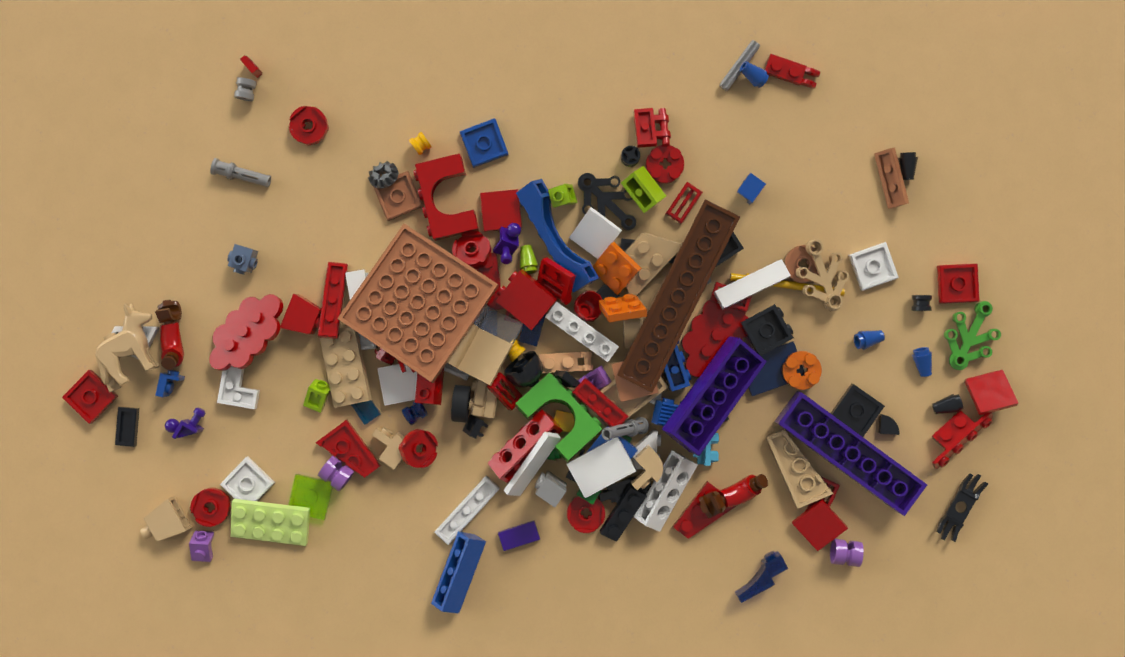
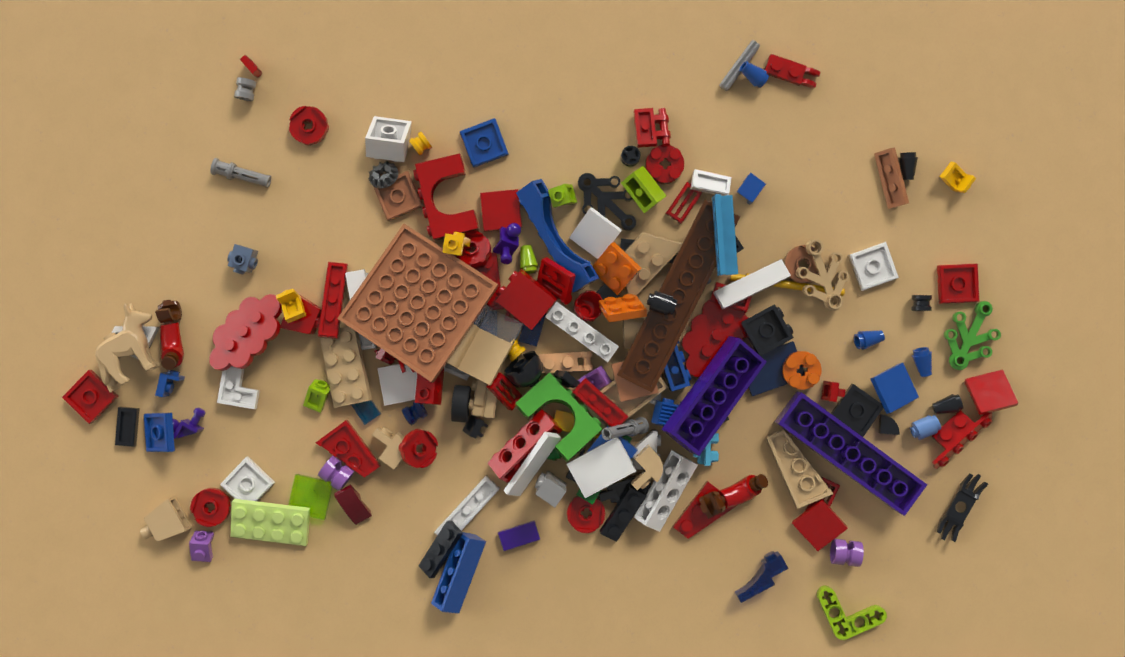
(159, 432): none -> blue tile
(291, 305): none -> yellow bracket
(352, 504): none -> dark red slope
(388, 139): none -> white slope
(440, 549): none -> black plate
(454, 243): none -> yellow bracket
(661, 303): none -> black brick
(710, 183): none -> white tile
(724, 235): none -> dark azure fence
(831, 391): none -> red tile
(848, 622): none -> lime beam
(894, 388): none -> blue tile
(925, 427): none -> medium blue brick
(956, 178): none -> yellow bracket

